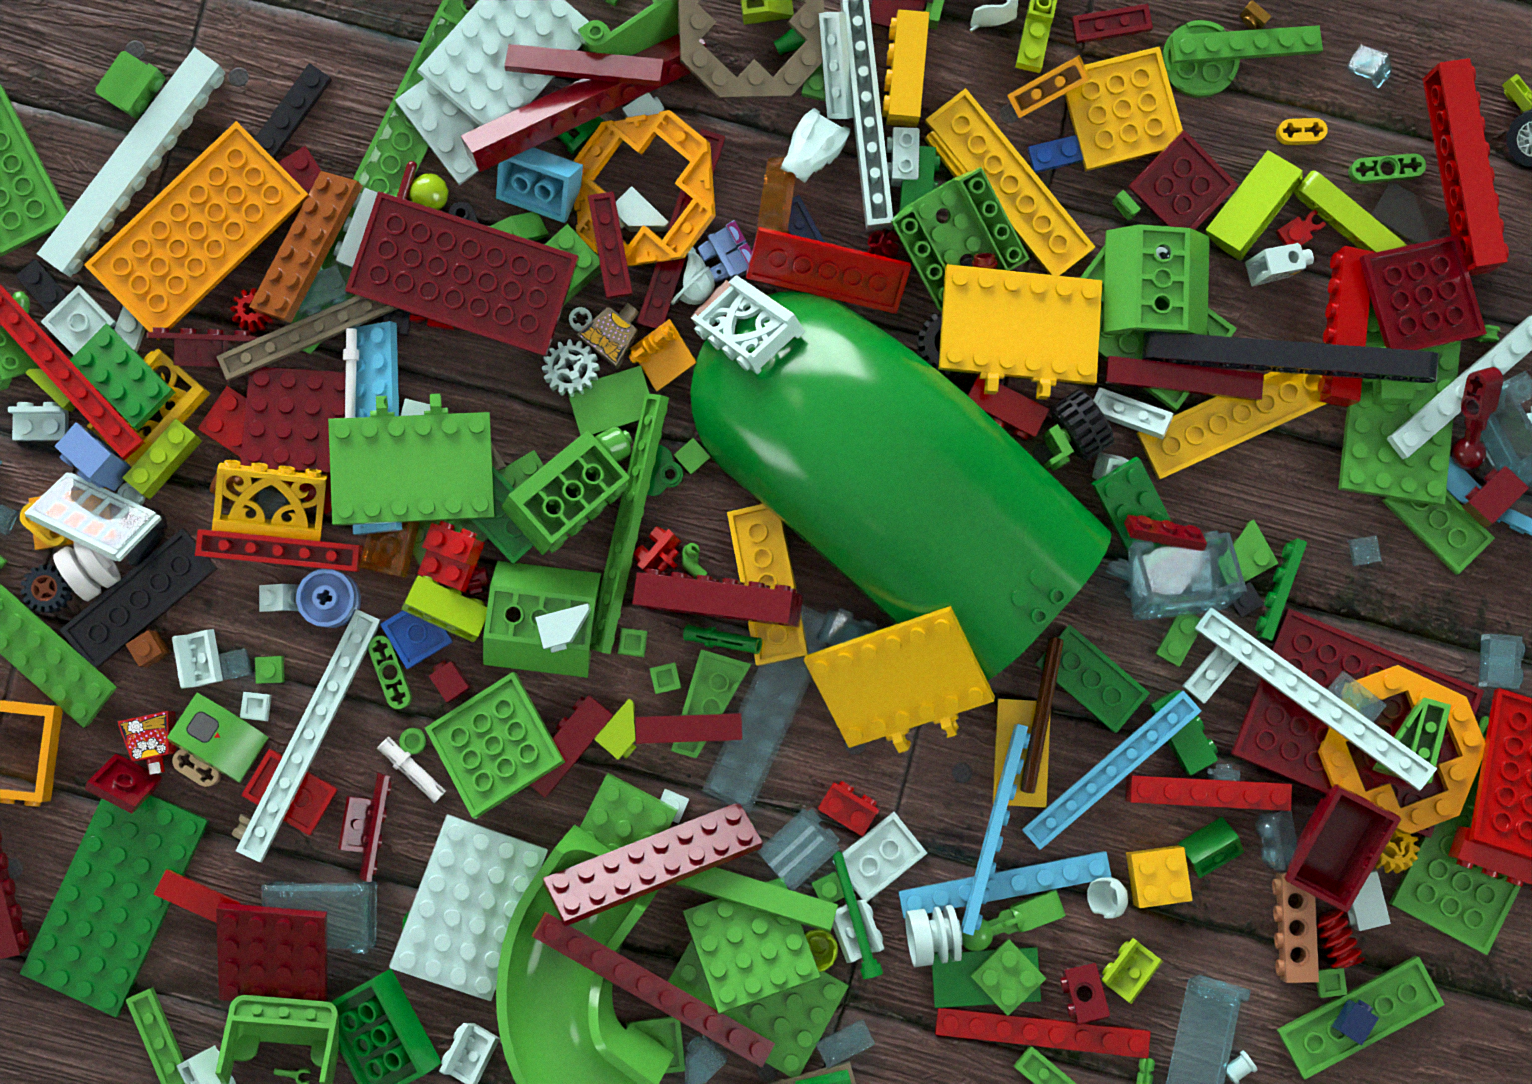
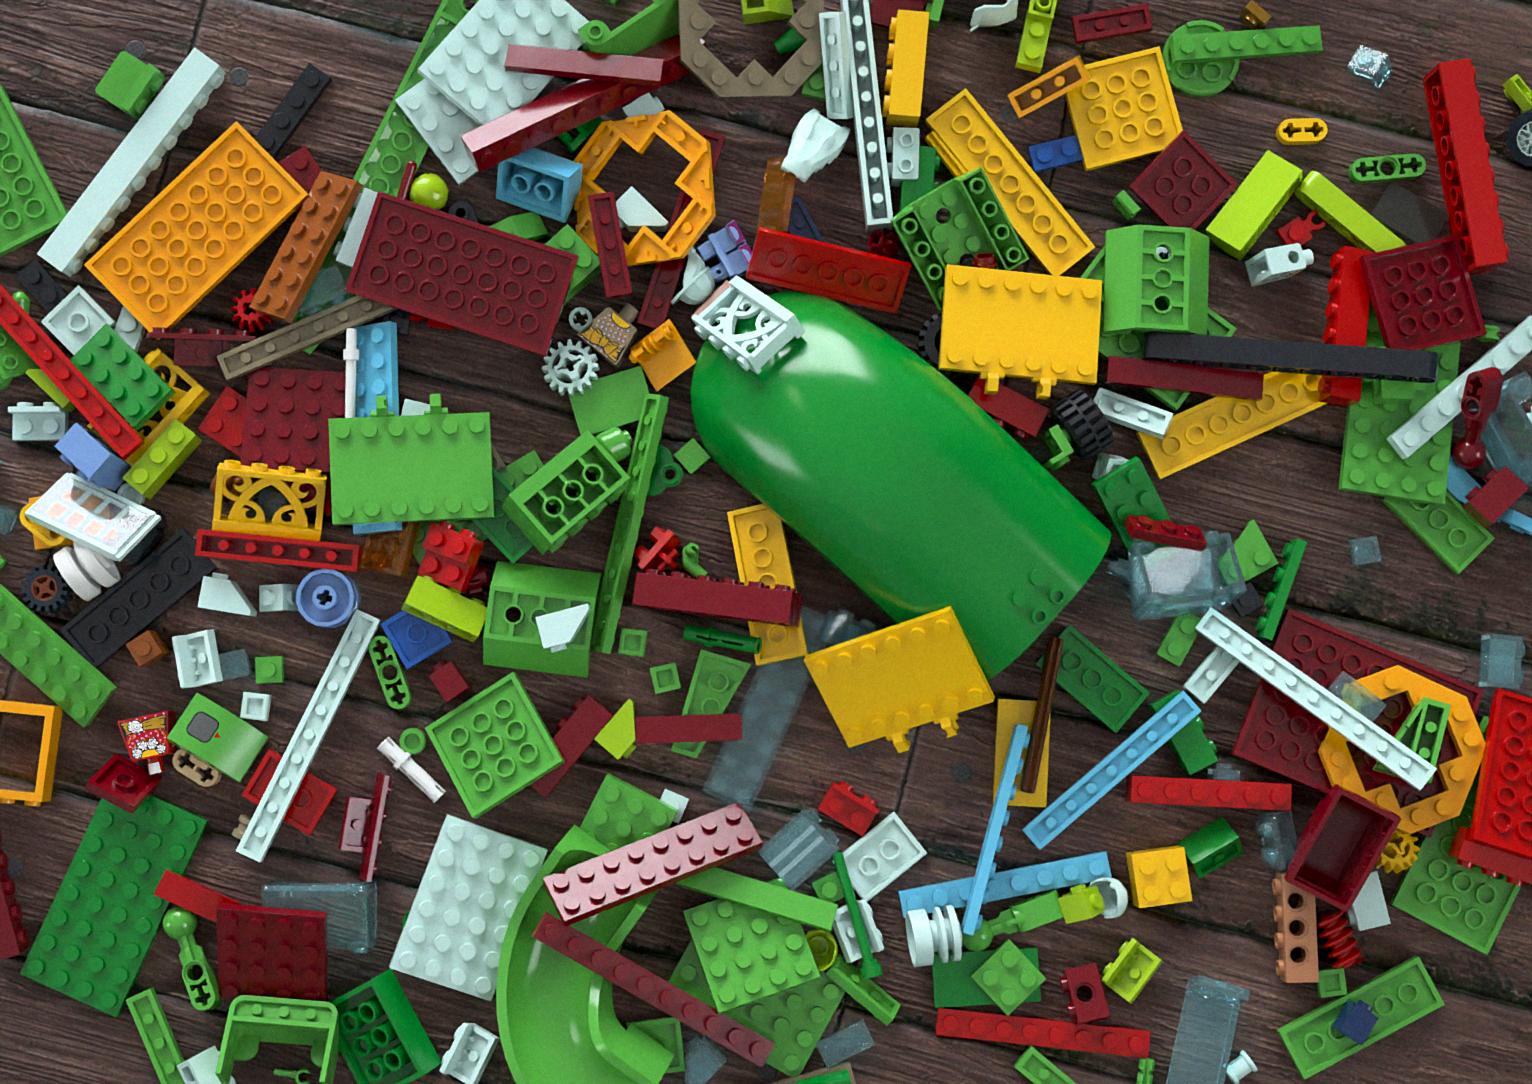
(181, 925): none -> bright green beam
(224, 595): none -> light aqua slope
(863, 990): none -> bright green plate
(1081, 903): none -> lime brick

